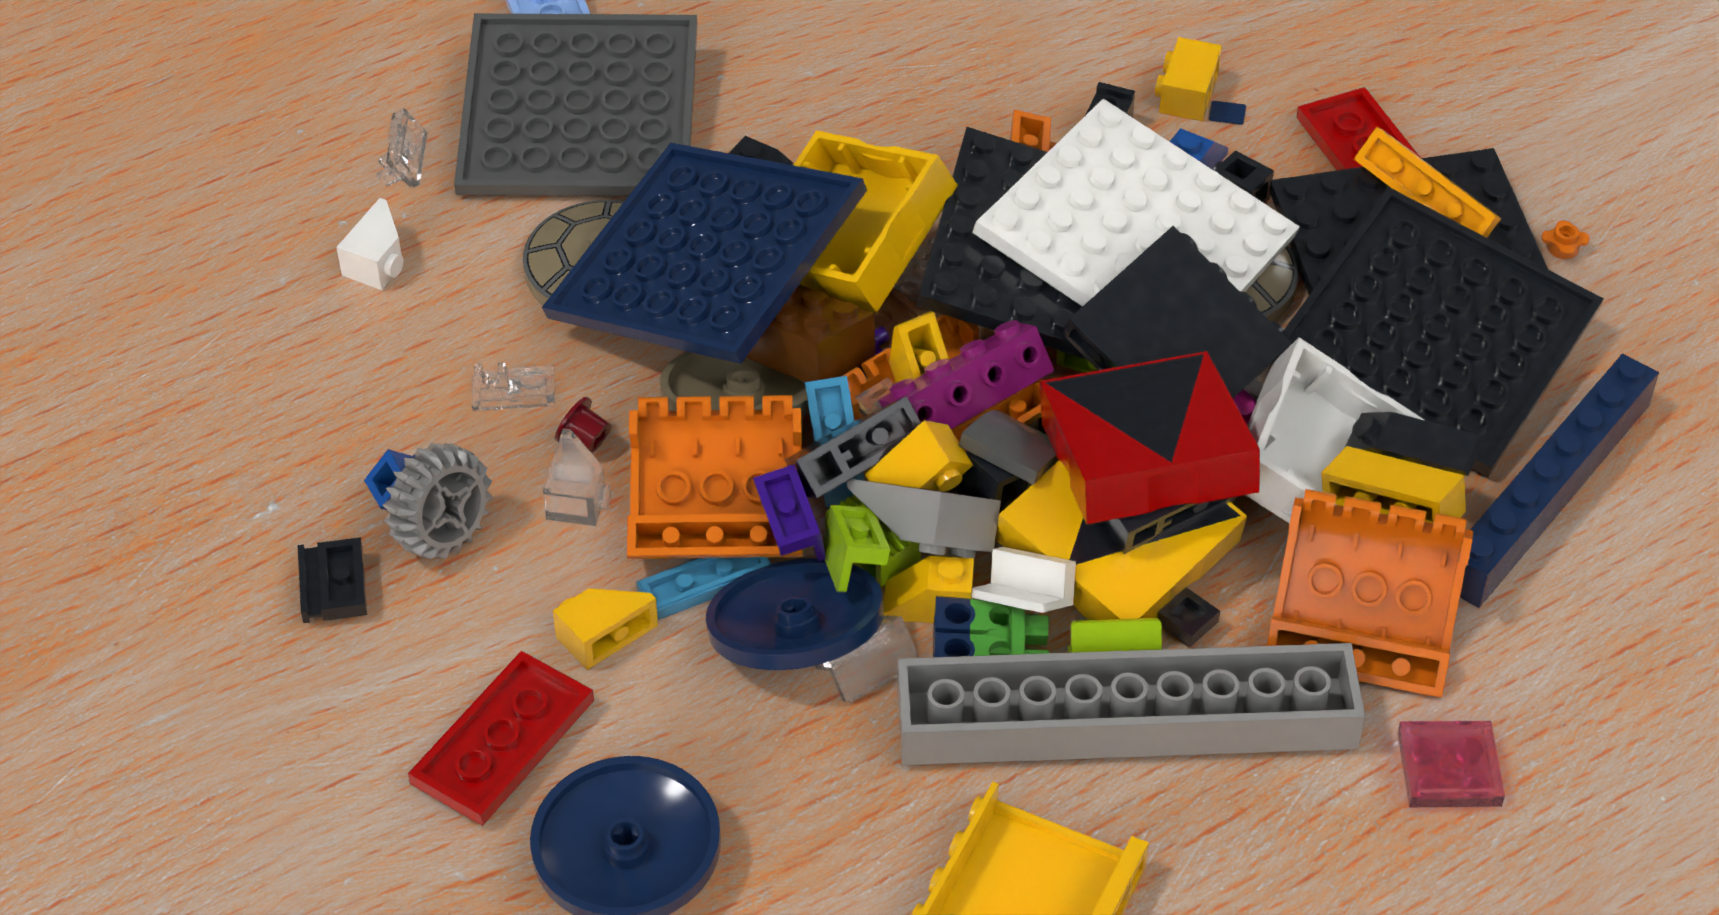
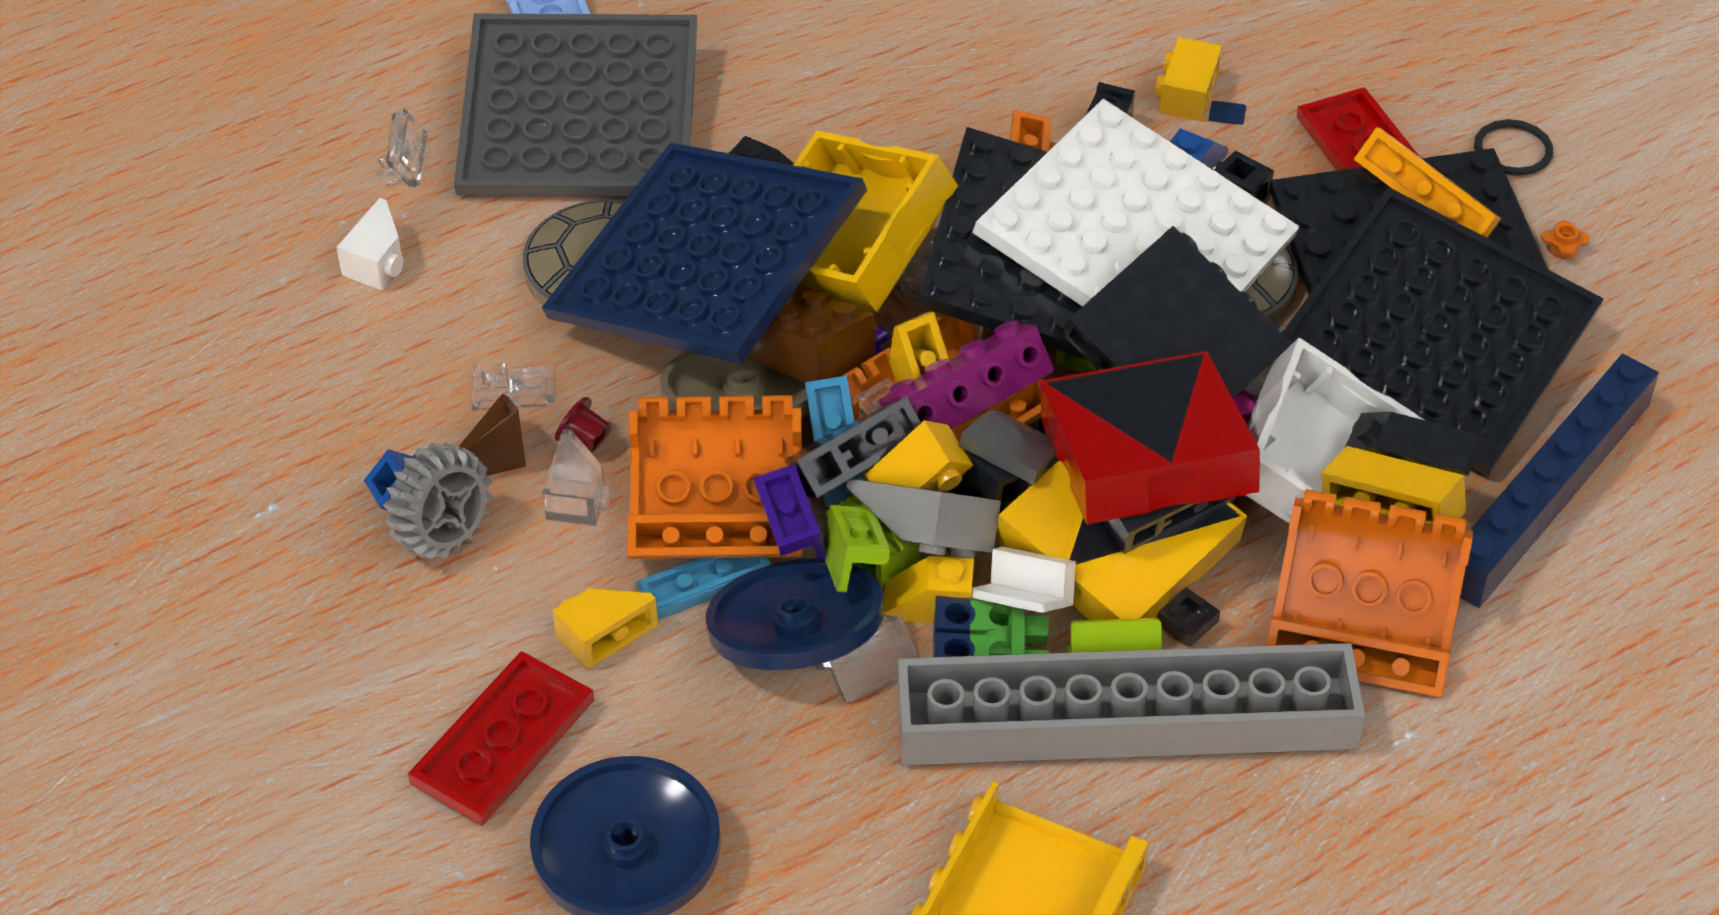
(332, 580): black plate -> none
(498, 438): none -> reddish brown slope
(1450, 764): clear pink plate -> none
(1525, 126): none -> black piece

